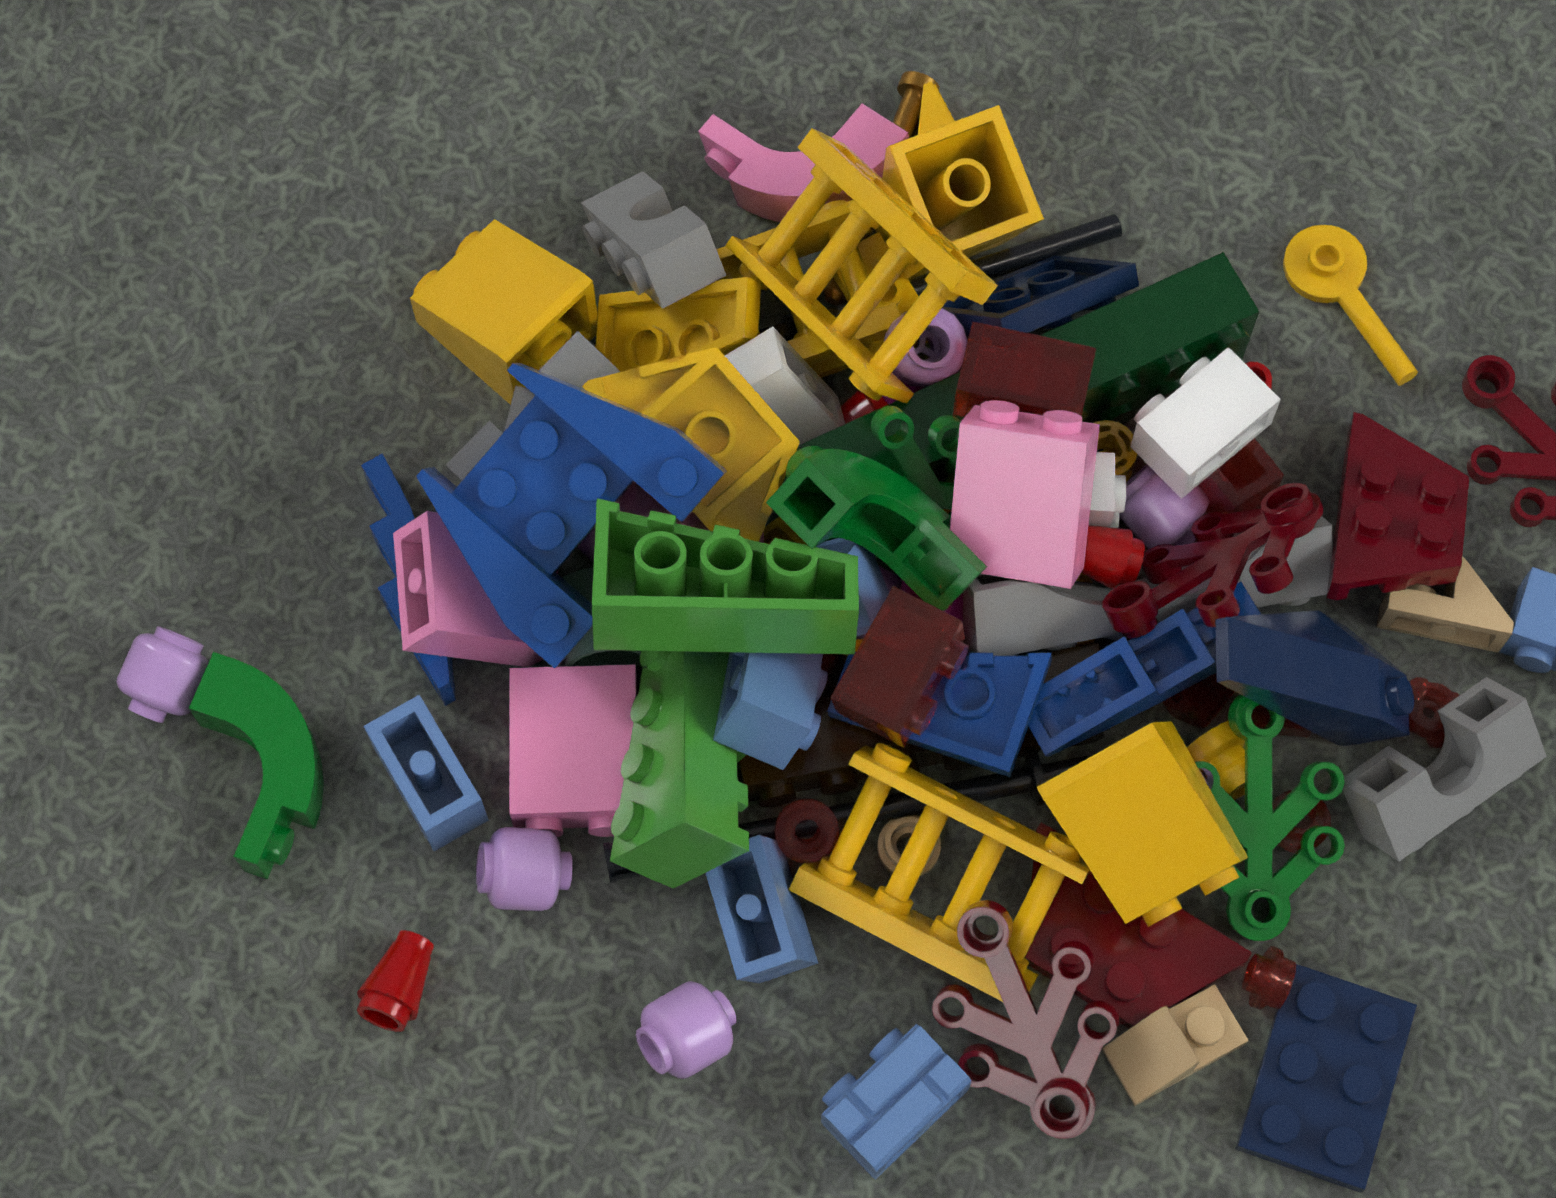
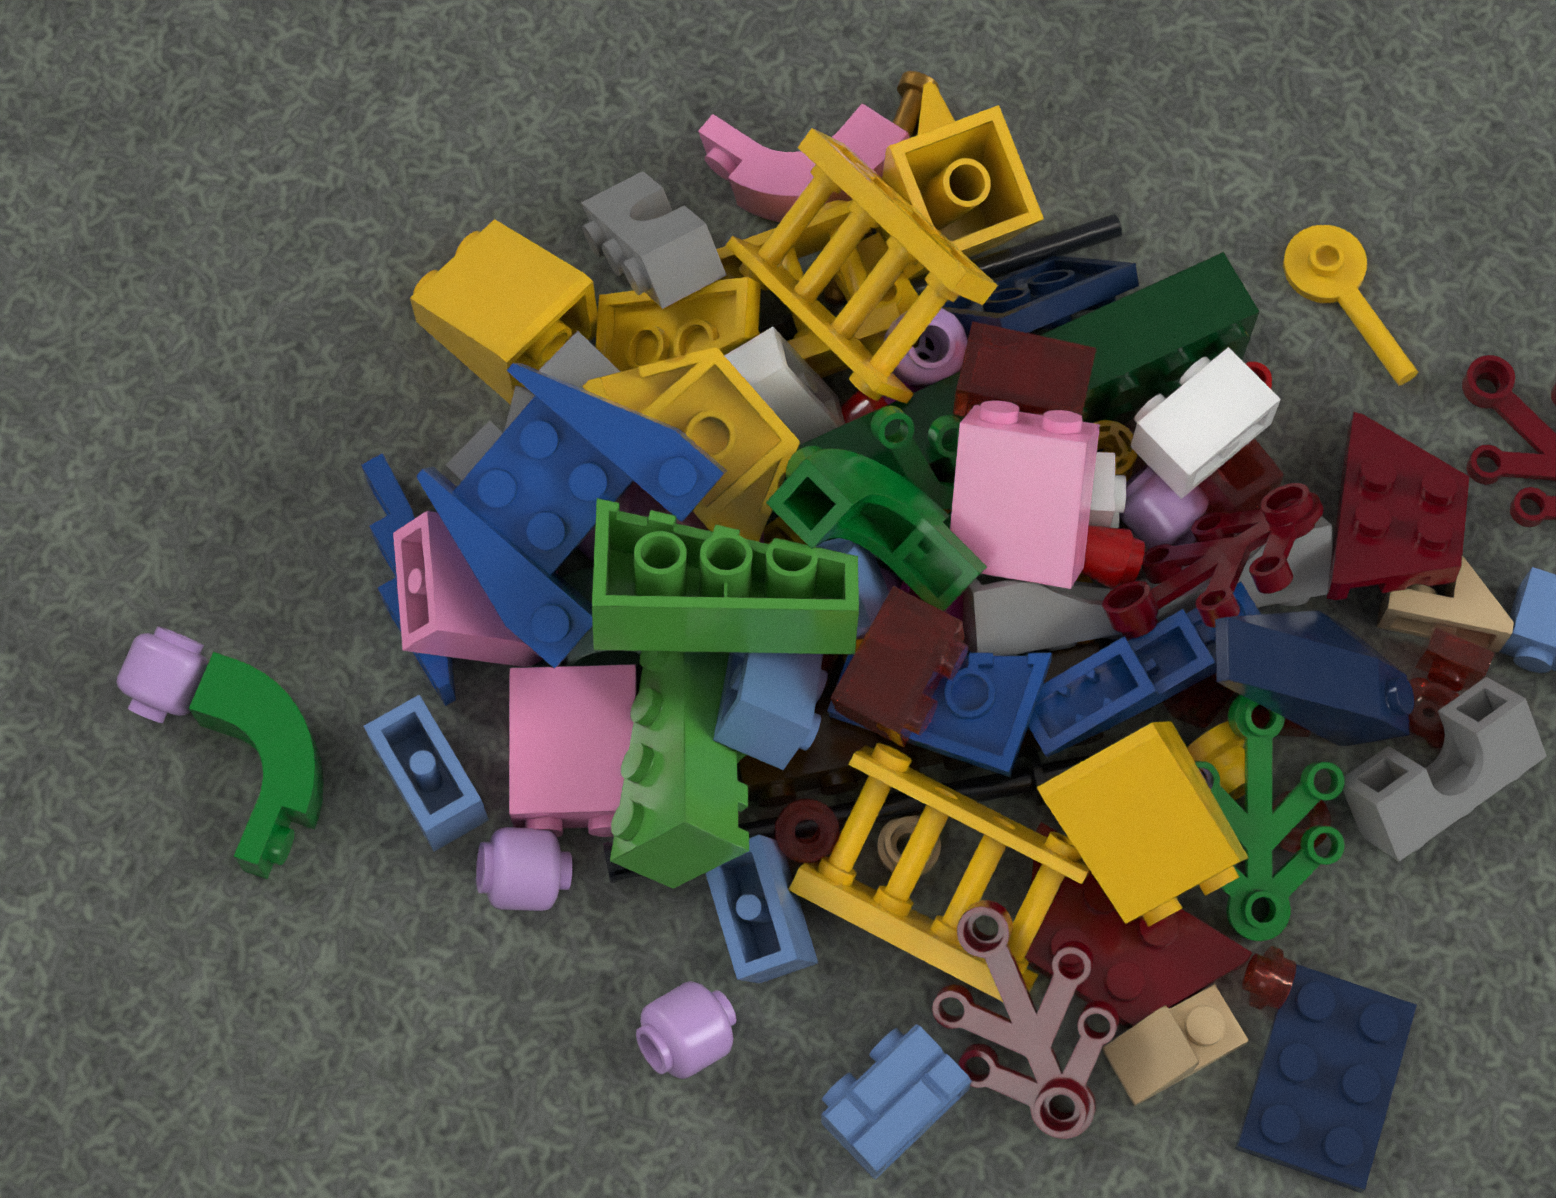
(397, 982): red cone -> none
(1453, 661): none -> clear red plate

